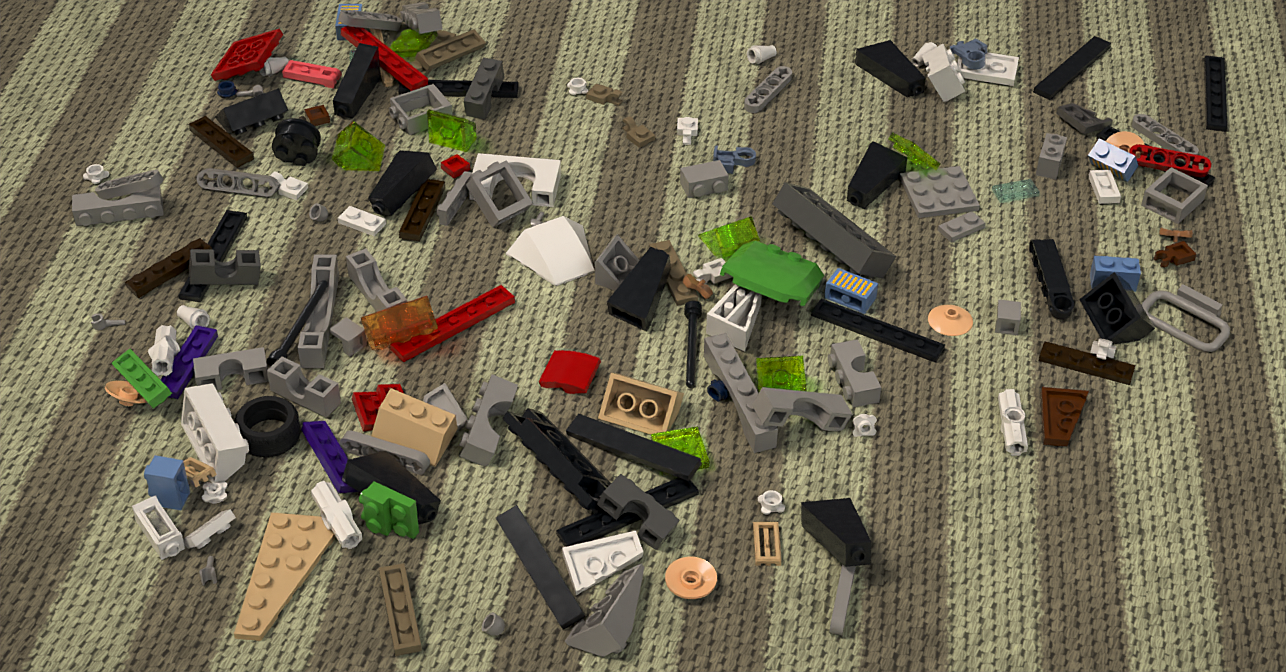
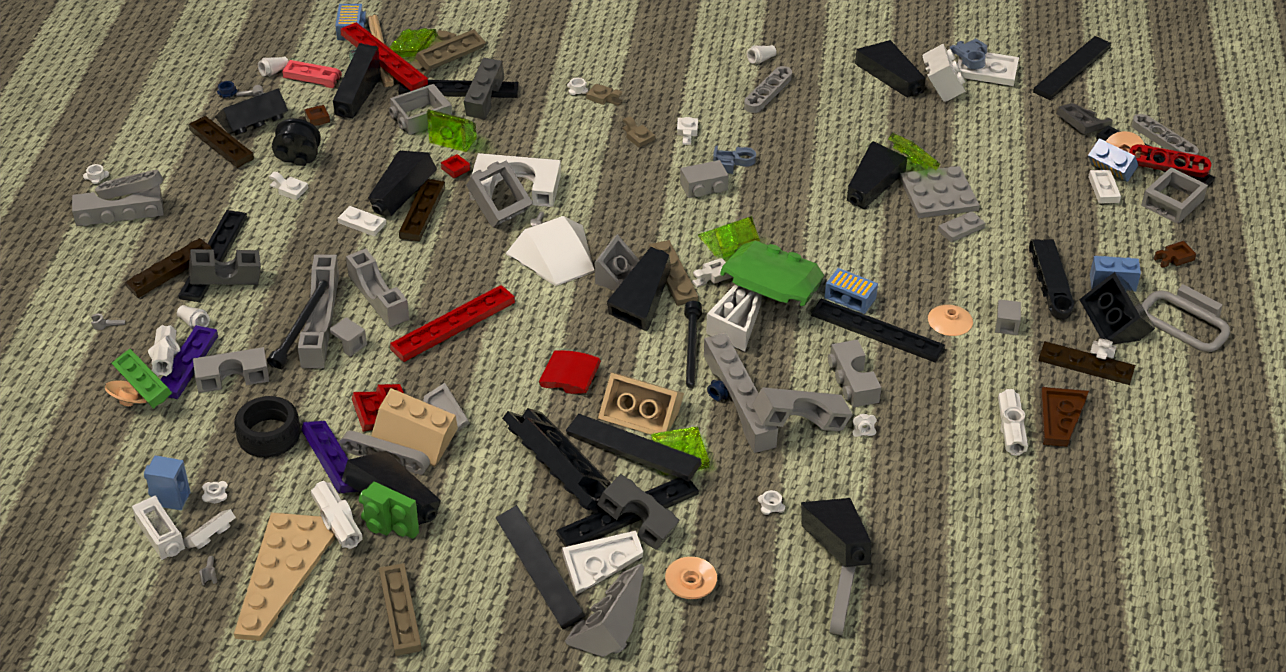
(194, 476): tan tile -> none
(213, 431): white slope -> none
(237, 185): light grey beam -> none
(247, 55): red plate -> none
(287, 380): light grey arch -> none
(318, 212): light grey hinge -> none
(358, 149): clear neon green slope -> none
(369, 20): light grey beam -> none
(399, 323): clear orange slope -> none
(421, 18): light grey arch -> none
(454, 199): light grey plate -> none
(482, 439): light grey arch -> none
(493, 624): light grey hinge -> none
(690, 282): medium nougat piece -> none
(767, 559): tan tile -> none
(781, 373): clear neon green slope -> none
(833, 231): dark grey brick -> none
(918, 60): white cone -> none
(1015, 190): clear light blue tile -> none
(1051, 156): light grey brick -> none
(1176, 233): medium nougat piece -> none
(1215, 93): black tile -> none

